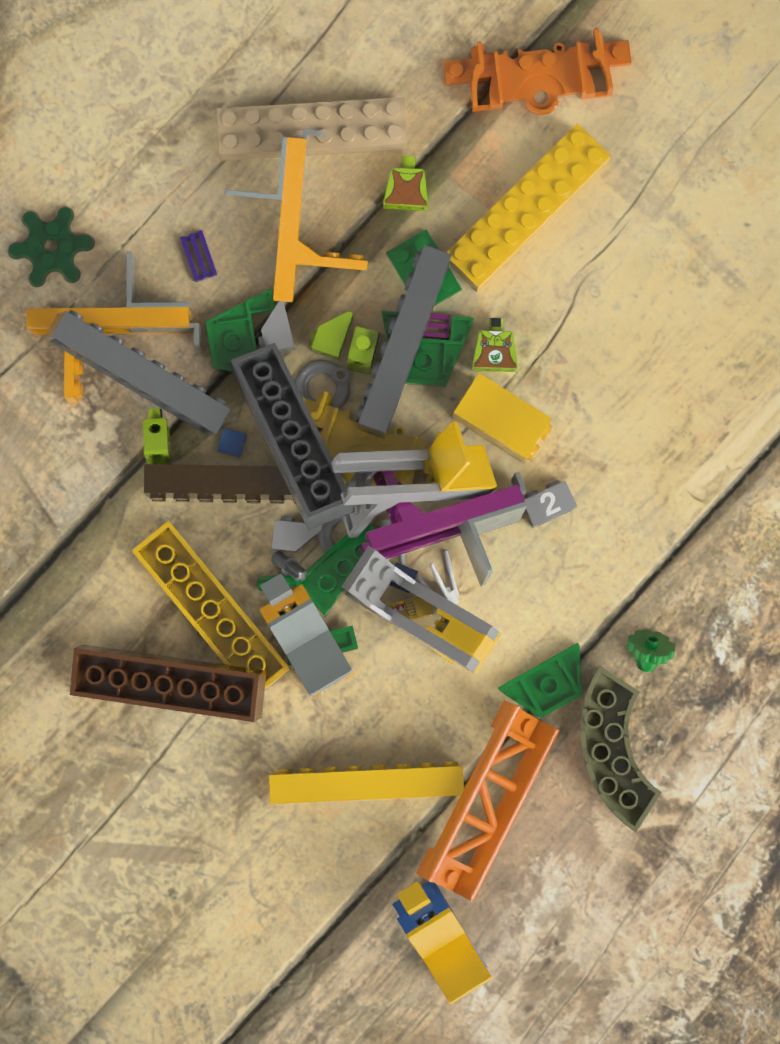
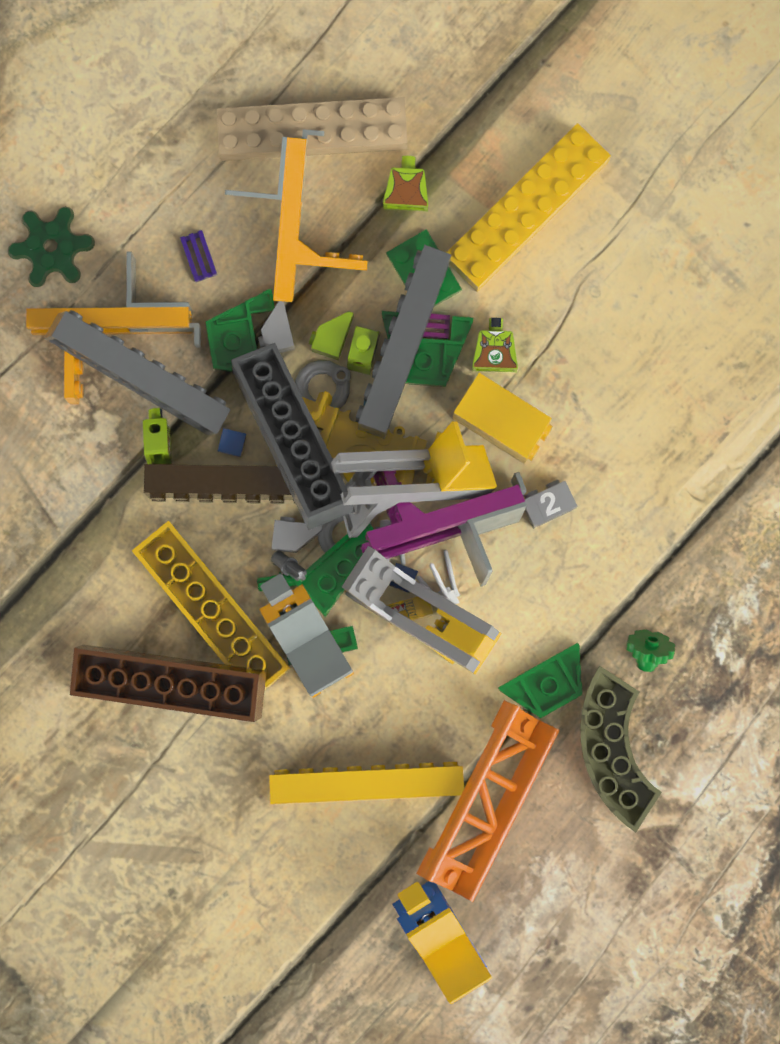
(540, 70): orange piece -> none

